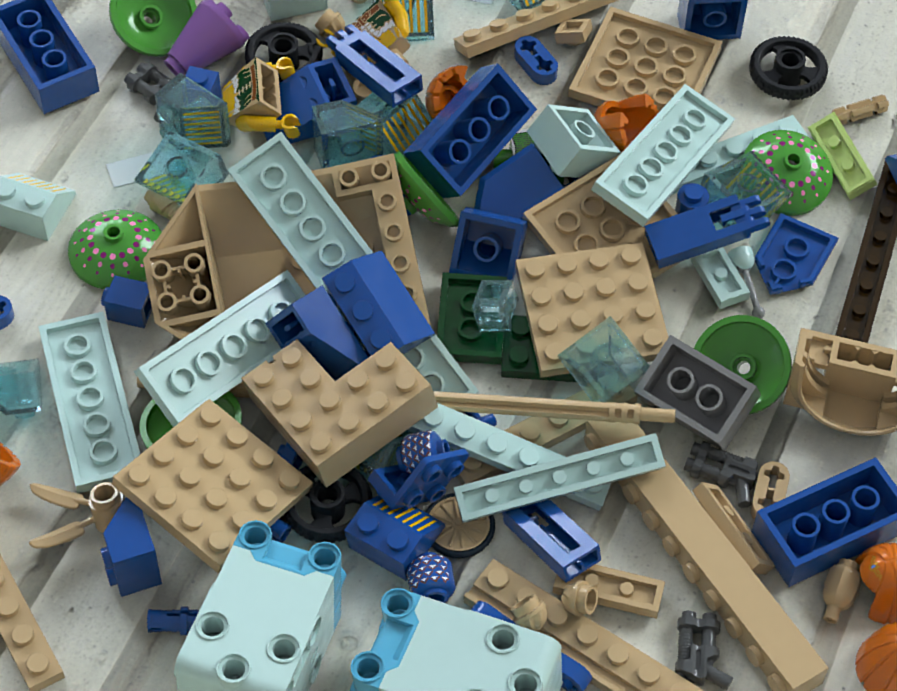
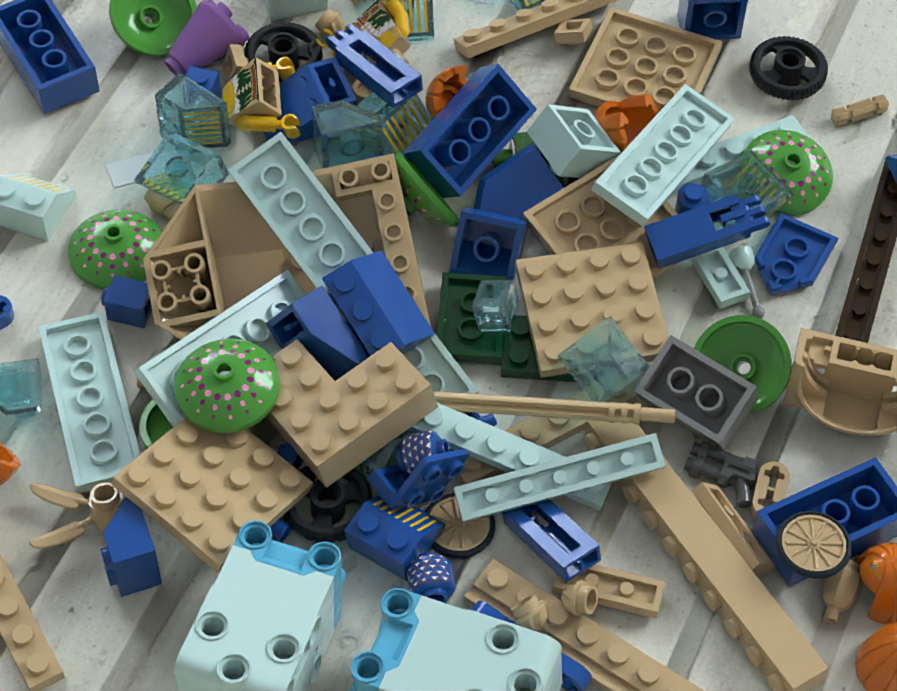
(139, 82): dark grey piece -> none
(171, 620): blue pin -> none
(230, 400): none -> bright green dish
(233, 61): none -> tan plate
(531, 63): blue beam -> none
(696, 661): dark grey piece -> none
(813, 544): none -> tan wheel
(843, 156): yellowish green tile -> none

